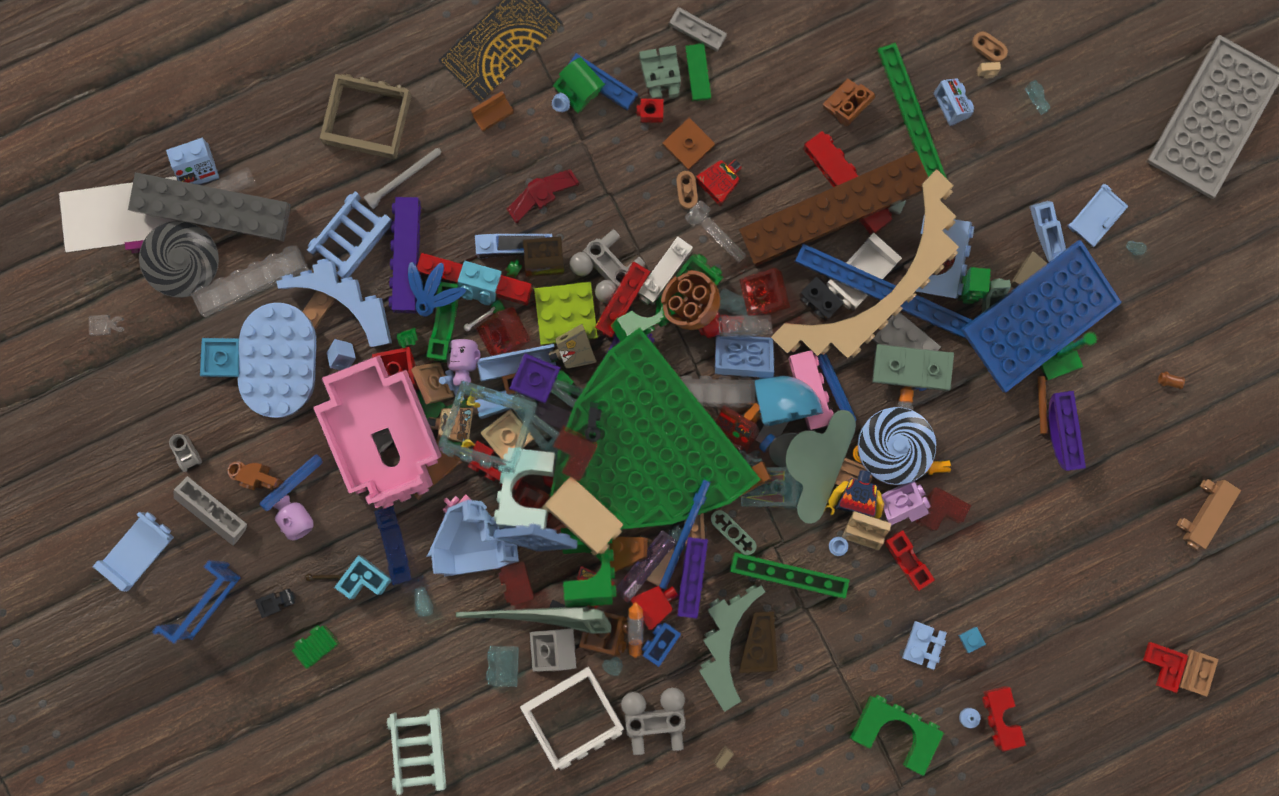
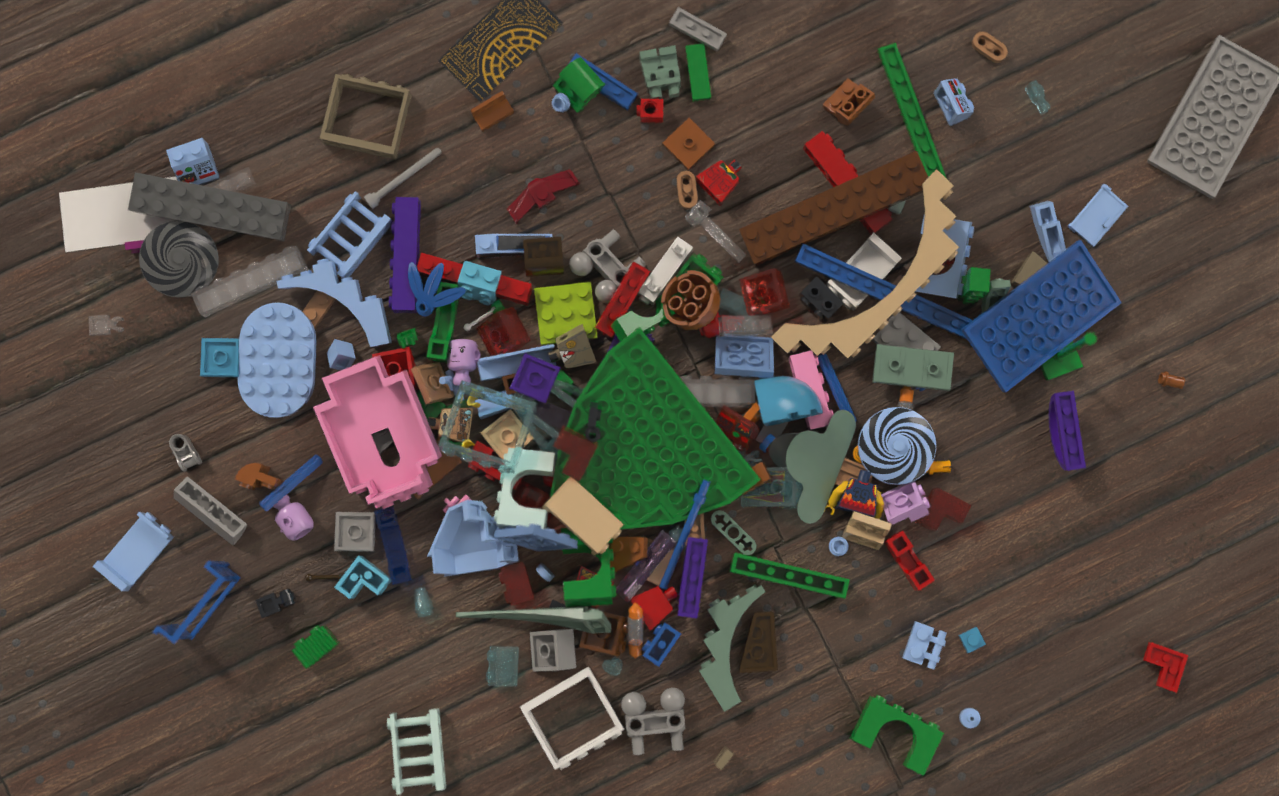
(234, 468): dark orange plate -> none
(354, 531): none -> light grey plate
(513, 268): green plate -> none
(544, 572): none -> light blue tile
(989, 70): tan plate -> none
(997, 702): red arch -> none
(1042, 405): dark orange bar -> none
(1136, 248): clear light blue piece -> none
(1198, 673): medium nougat plate -> none
(1211, 514): medium nougat brick -> none

